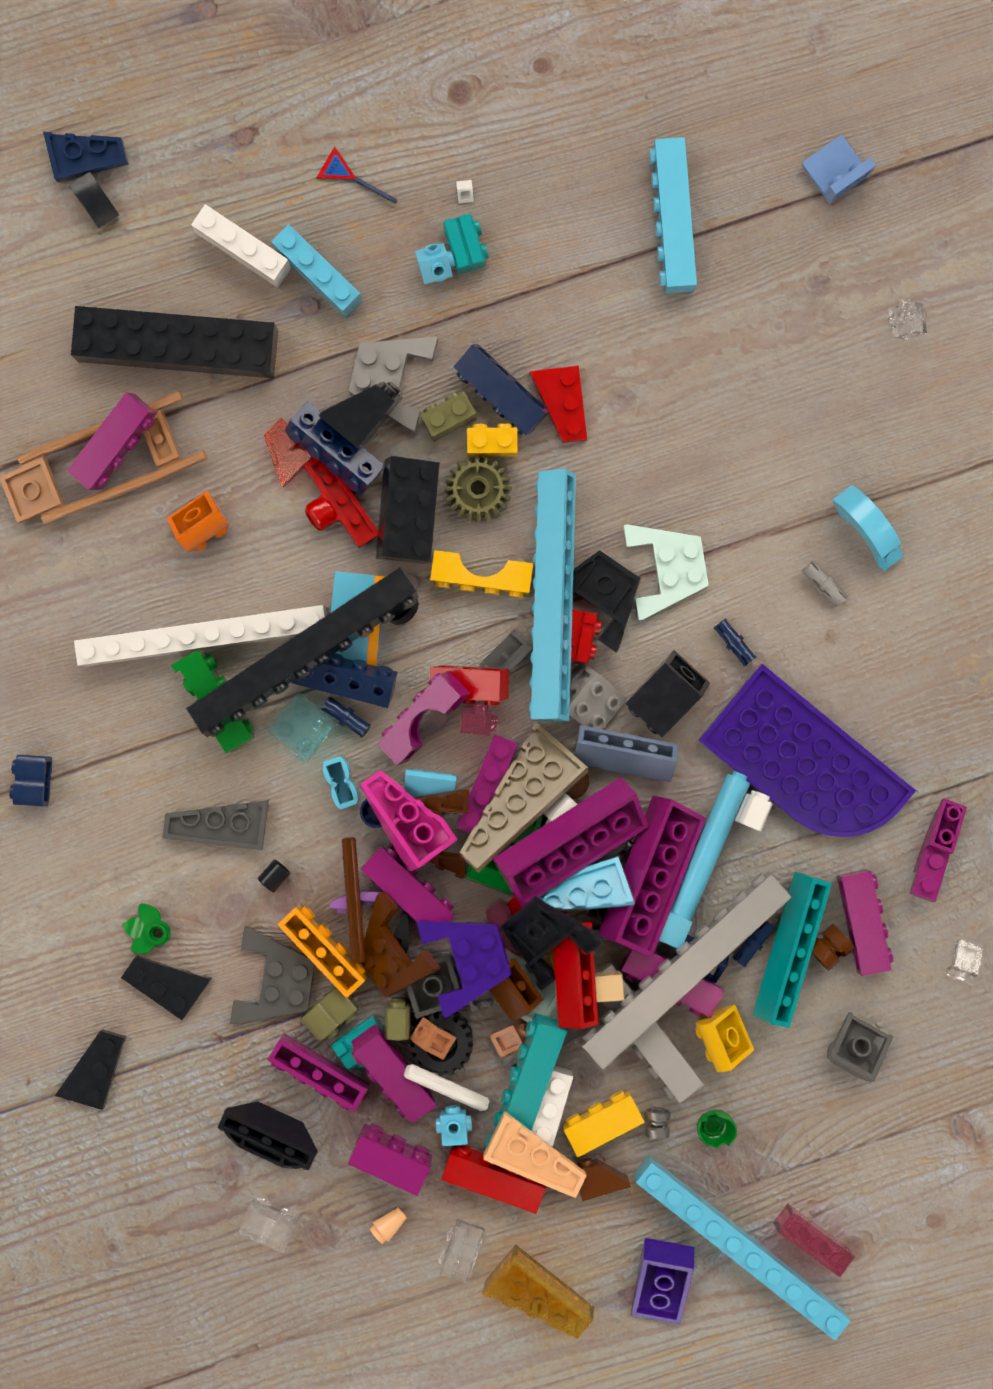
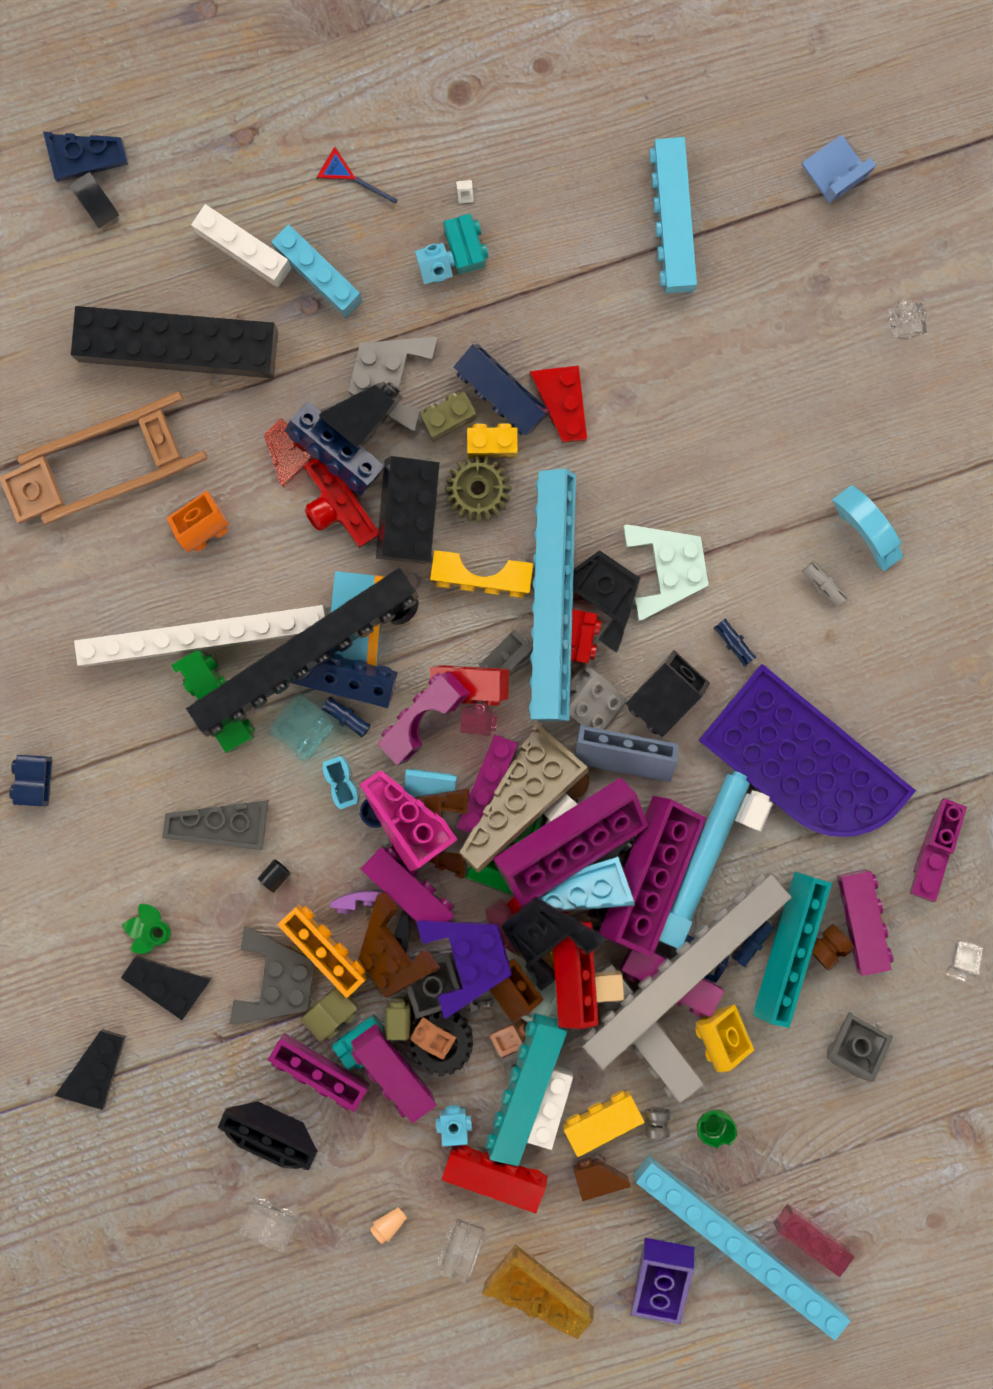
(112, 442): magenta brick -> none
(353, 900): reddish brown axle -> none
(391, 1159): magenta brick -> none
(446, 1087): white axle -> none
(530, 1156): light nougat wing -> none

